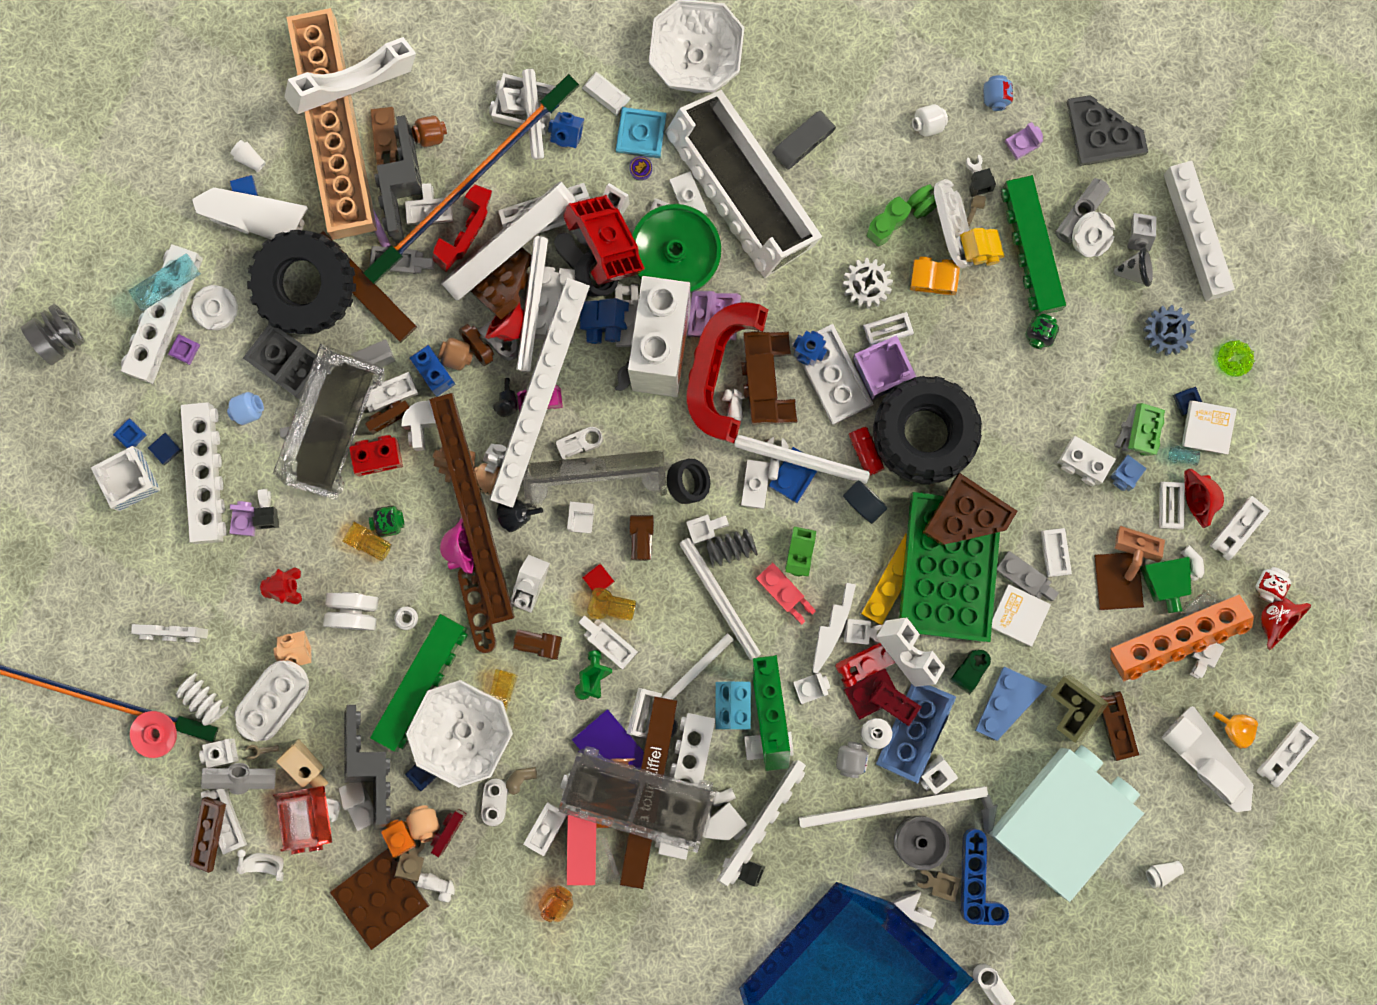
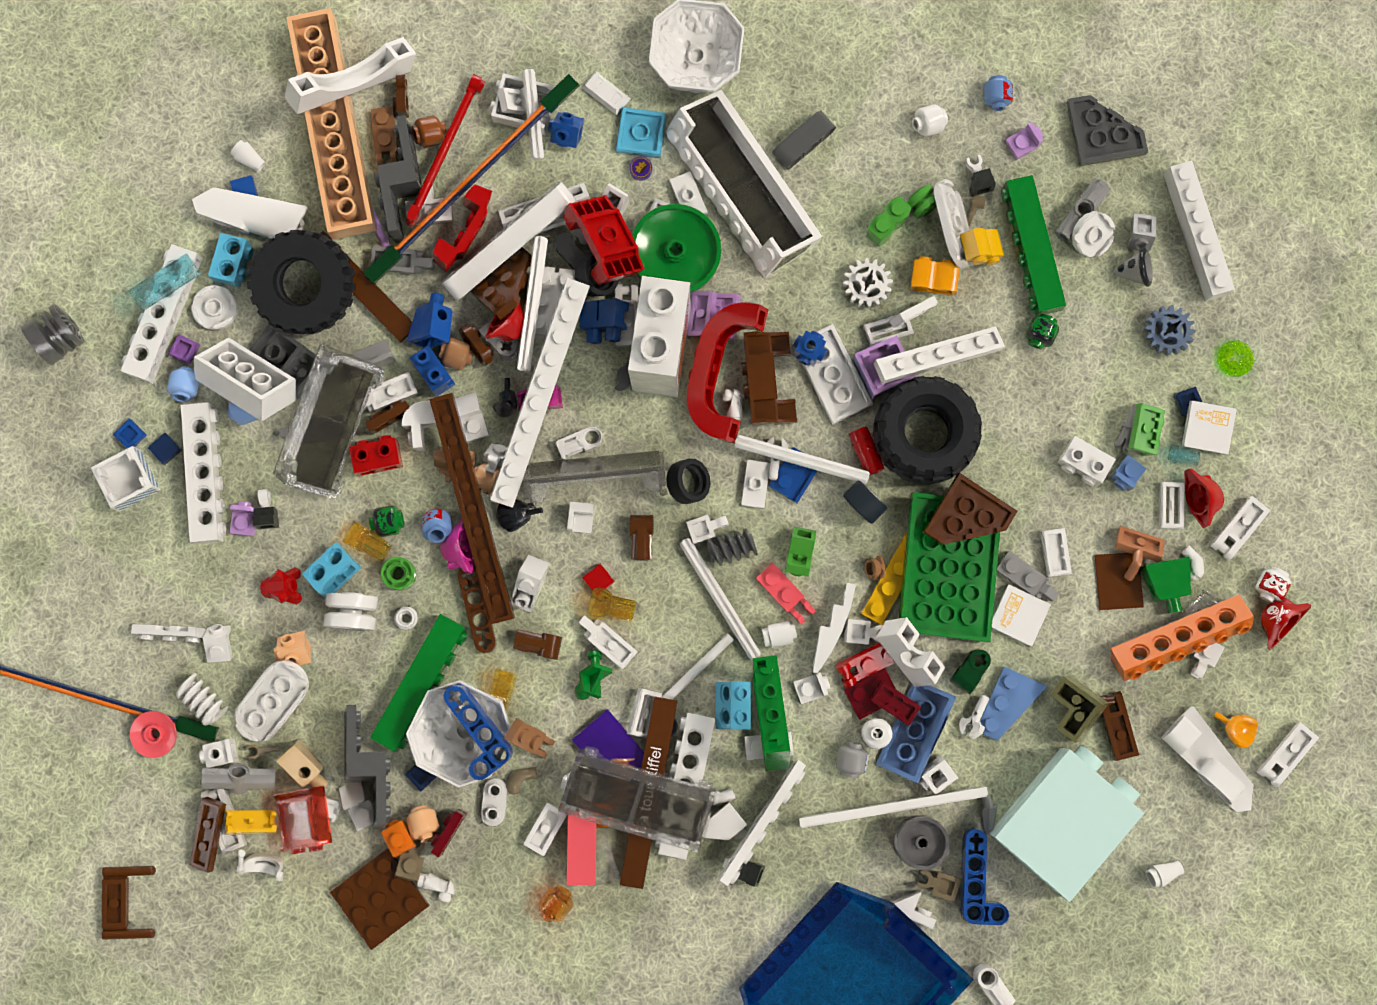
(116, 902): none -> reddish brown plate
(182, 384): none -> light blue head
(217, 643): none -> white bracket
(224, 259): none -> medium azure brick
(245, 379): none -> white brick
(250, 822): none -> yellow hinge
(331, 570): none -> medium azure brick
(388, 570): none -> bright green wheel
(400, 102): none -> reddish brown plate
(431, 323): none -> blue torso
(436, 525): none -> medium blue head
(471, 417): none -> white slope
(474, 728): none -> blue beam
(475, 85): none -> red hinge
(528, 737): none -> medium nougat hinge
(779, 634): none -> white brick
(875, 568): none -> medium nougat plate
(913, 312): none -> white tile
(938, 355): none -> white plate
(974, 720): none -> white bar

